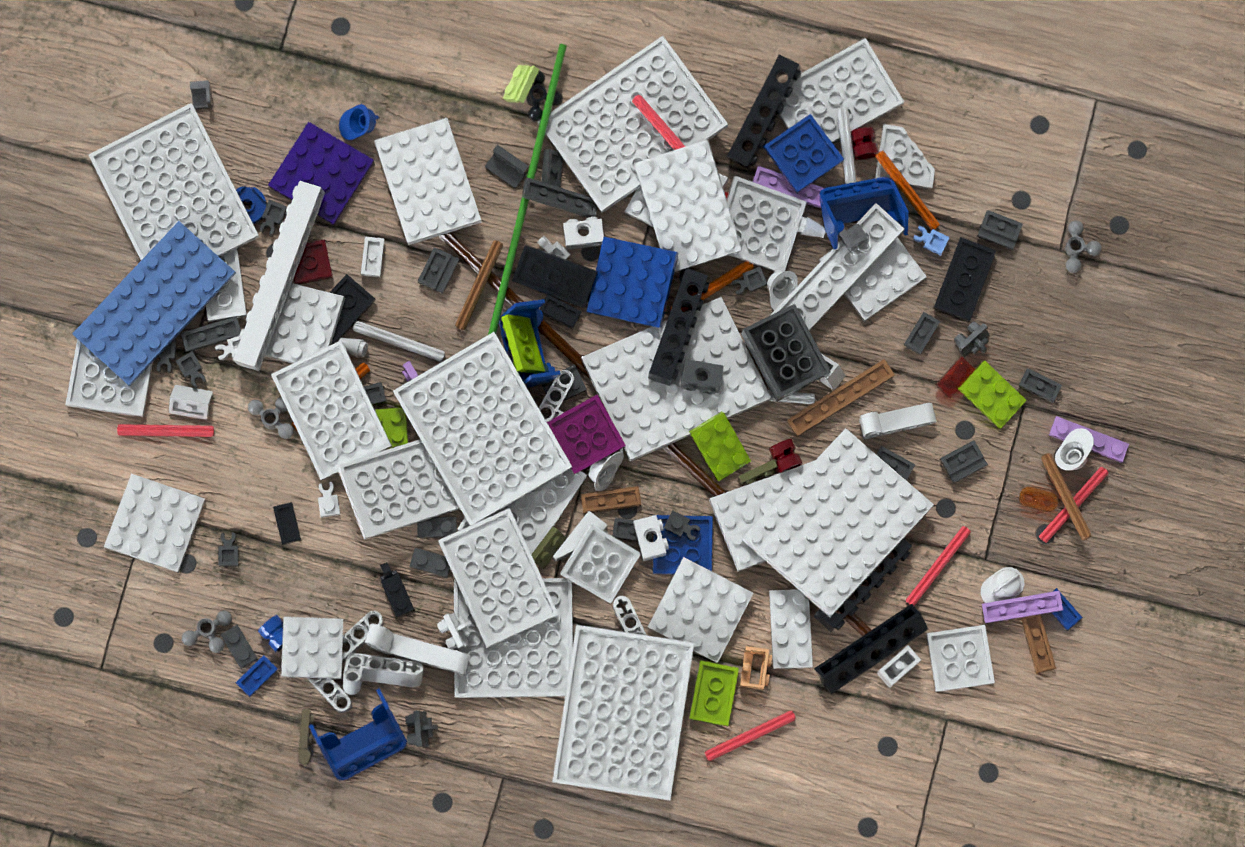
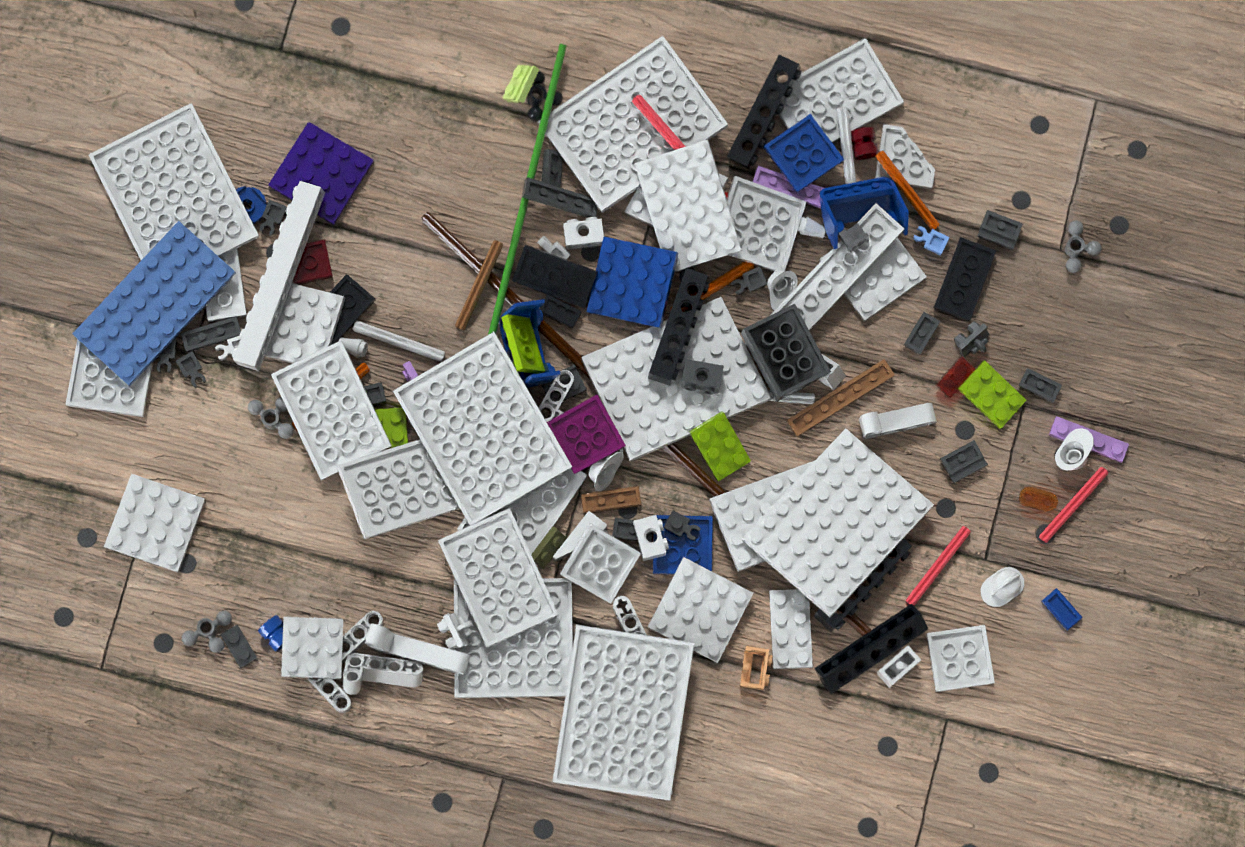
(165, 430): coral axle -> none
(190, 402): white panel -> none
(201, 94): flat silver panel -> none
(228, 554): dark grey plate -> none
(256, 675): blue plate -> none
(287, 523): black tile -> none
(305, 737): dark tan hinge -> none
(328, 503): white plate -> none
(357, 122): blue piece -> none
(363, 746): blue windscreen -> none
(372, 257): white plate -> none
(395, 591): black hinge -> none
(423, 728): dark grey hips -> none
(427, 181): white plate -> none
(430, 563): dark grey plate -> none
(437, 527): dark grey plate -> none
(438, 270): dark grey plate -> none
(507, 167): dark grey panel -> none
(714, 693): lime plate -> none
(750, 735): coral axle -> none
(764, 470): olive plate -> none
(790, 460): dark red wheel -> none
(896, 462): dark grey plate -> none
(1022, 607): lavender plate -> none
(1038, 643): medium nougat tile -> none
(1066, 496): medium nougat axle -> none

